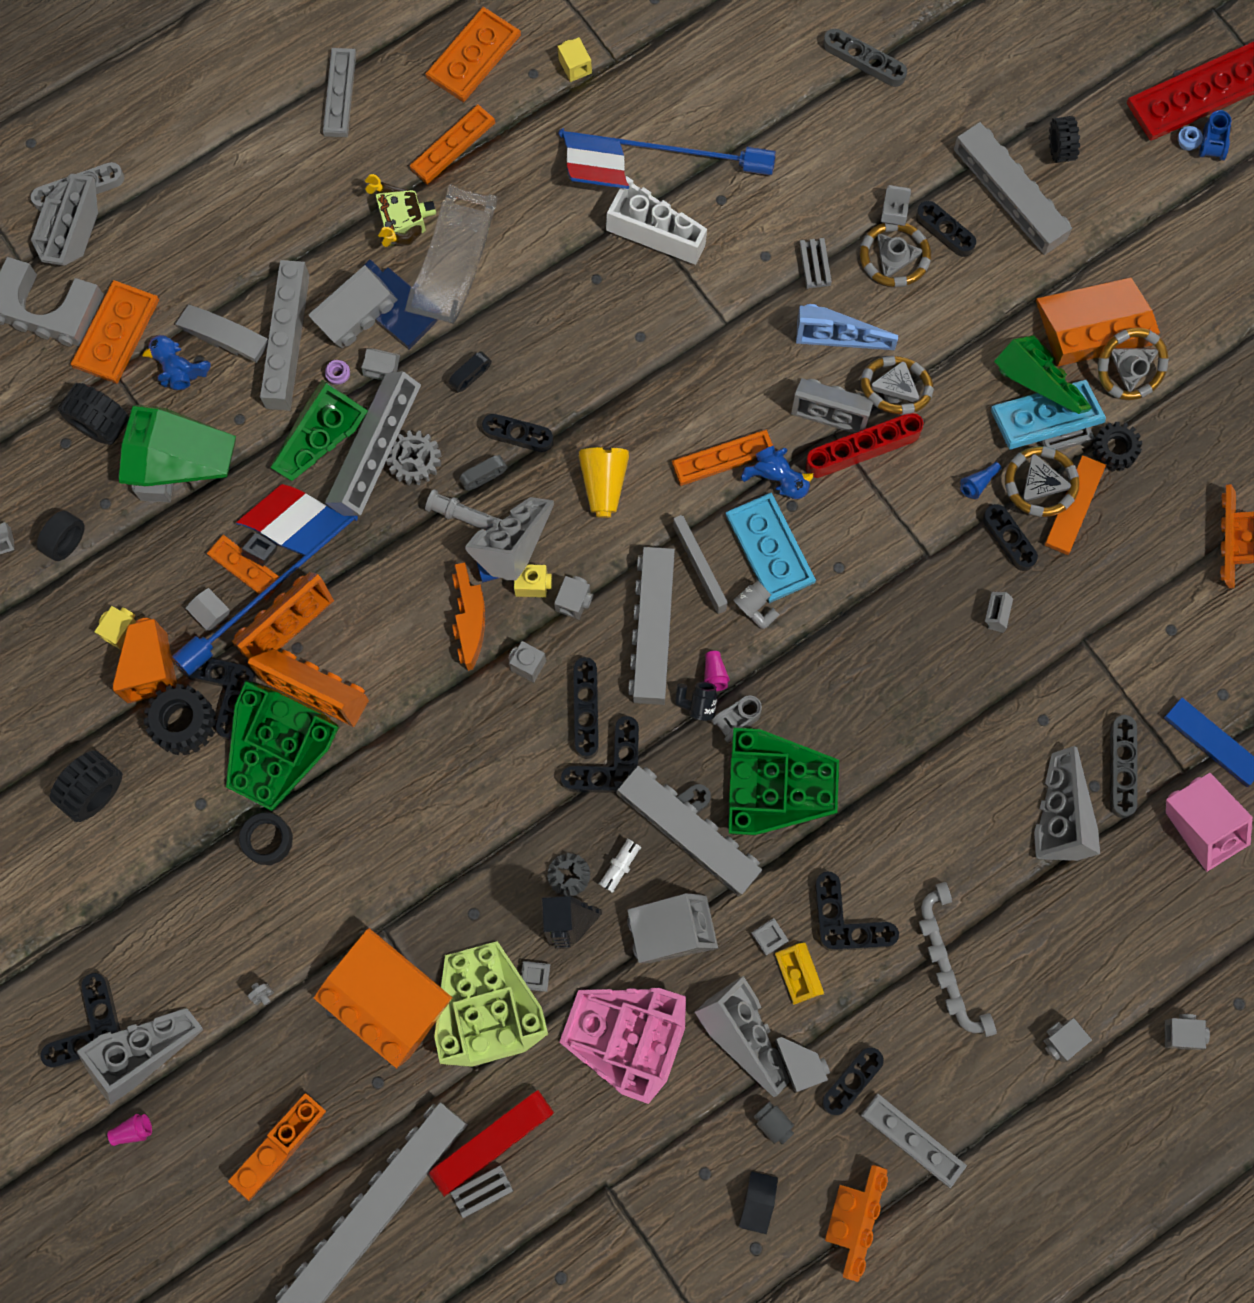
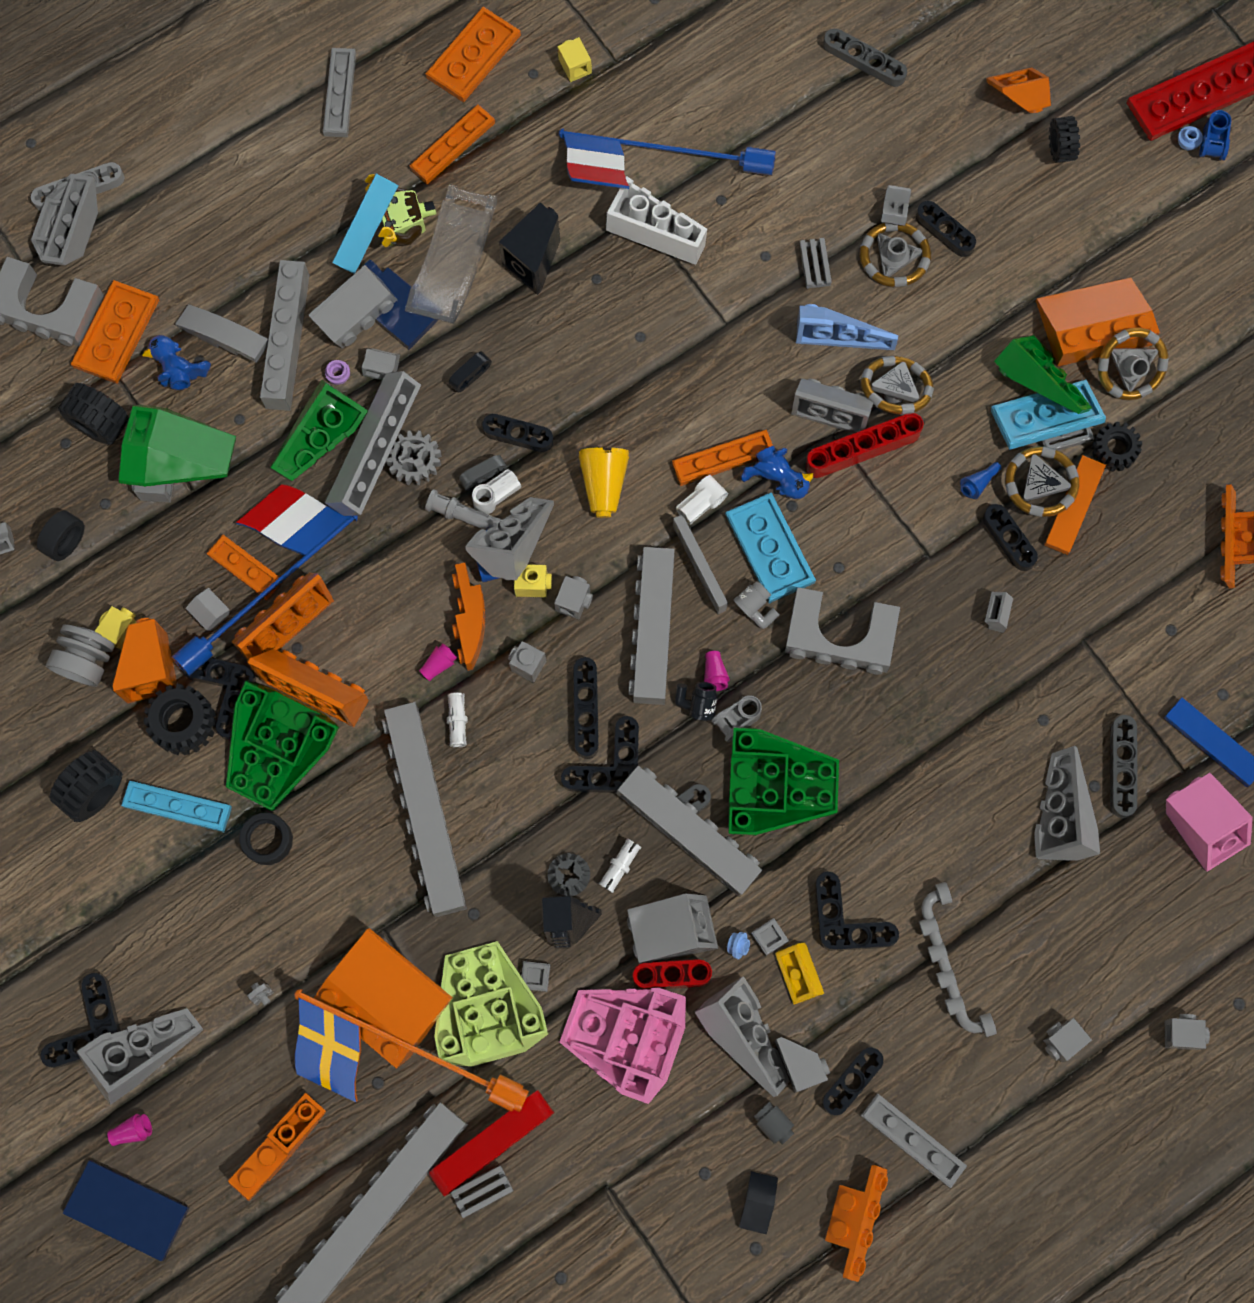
(80, 653): none -> light grey wheel
(126, 1210): none -> dark blue tile
(176, 806): none -> medium azure tile
(259, 549): black tile -> none
(331, 1049): none -> flag
(365, 223): none -> medium azure tile
(425, 810): none -> light grey brick
(438, 661): none -> dark pink cone
(457, 720): none -> white pin
(497, 490): none -> white piece
(532, 246): none -> black slope
(684, 967): none -> red beam
(705, 496): none -> white piece
(738, 945): none -> light blue plate
(807, 640): none -> light grey arch
(1012, 188): light grey brick -> none
(1025, 88): none -> orange slope

